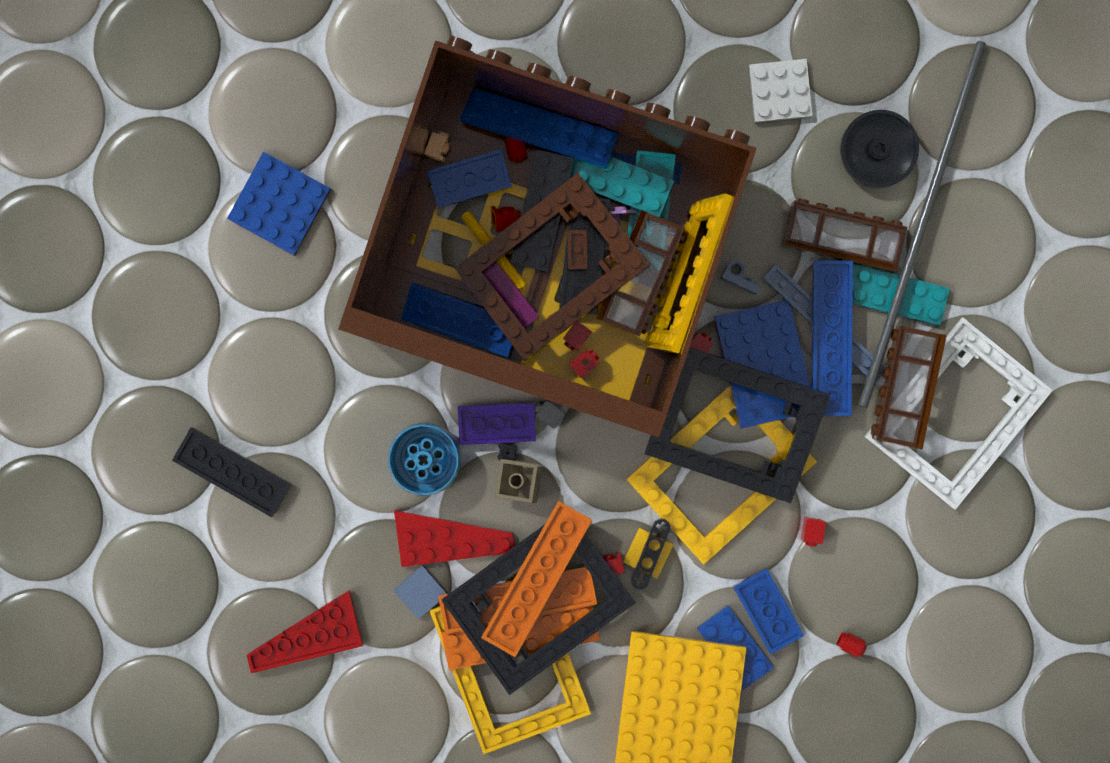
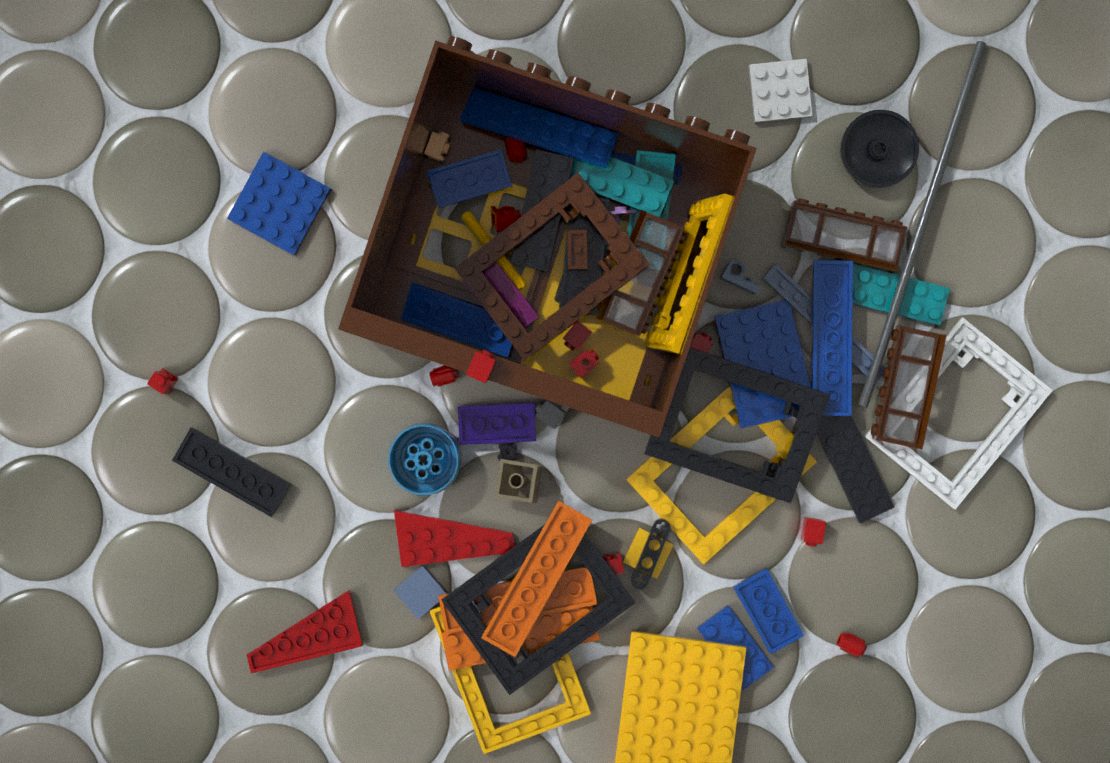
(163, 381): none -> red brick
(443, 376): none -> red brick
(481, 366): none -> red brick
(854, 467): none -> black plate

